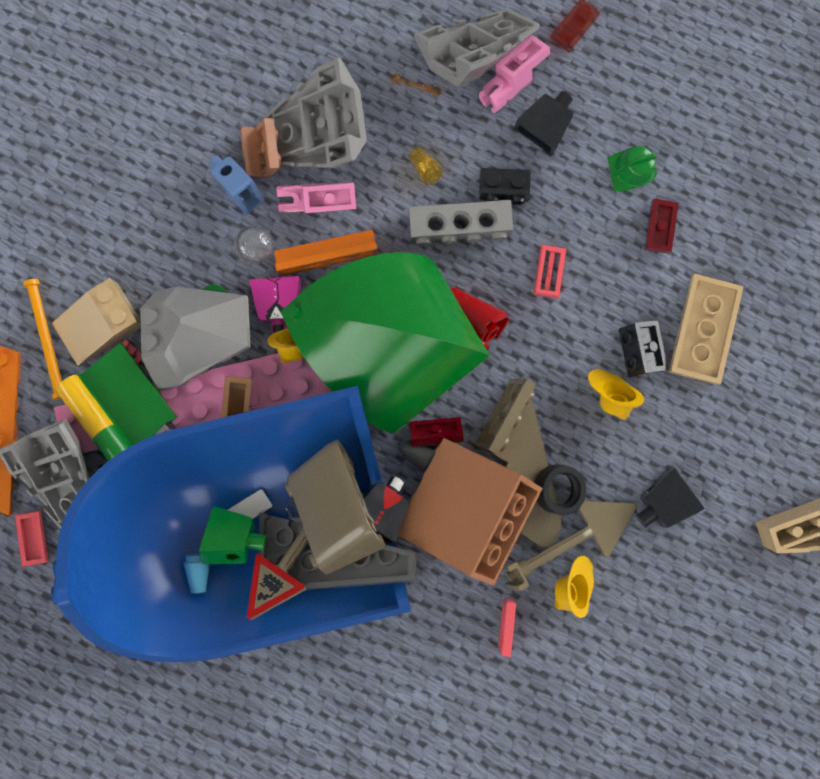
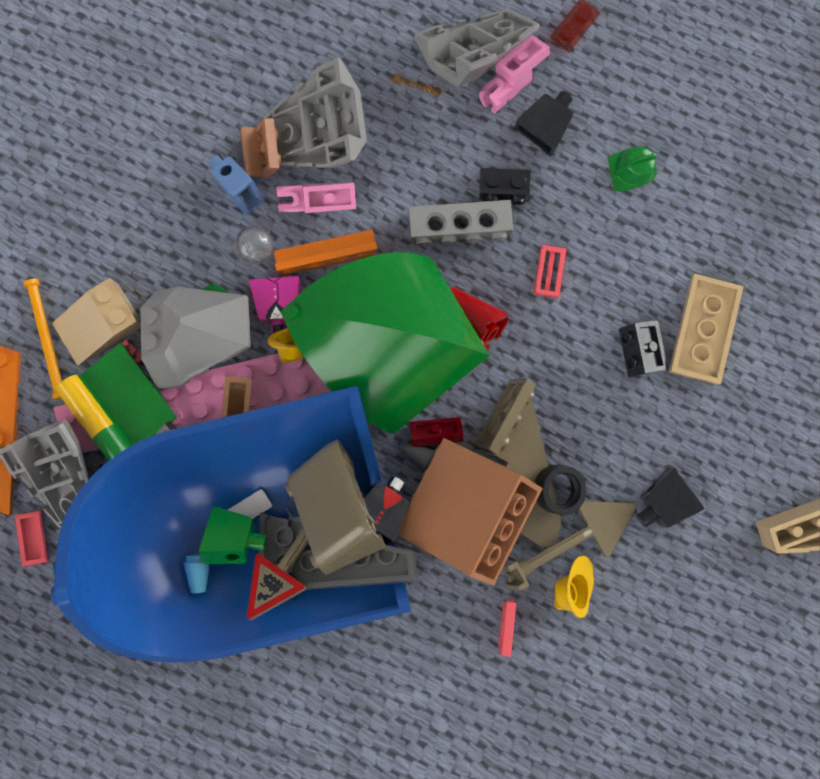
(426, 166): clear yellow cone -> none
(615, 394): yellow piece -> none
(661, 226): dark red plate -> none

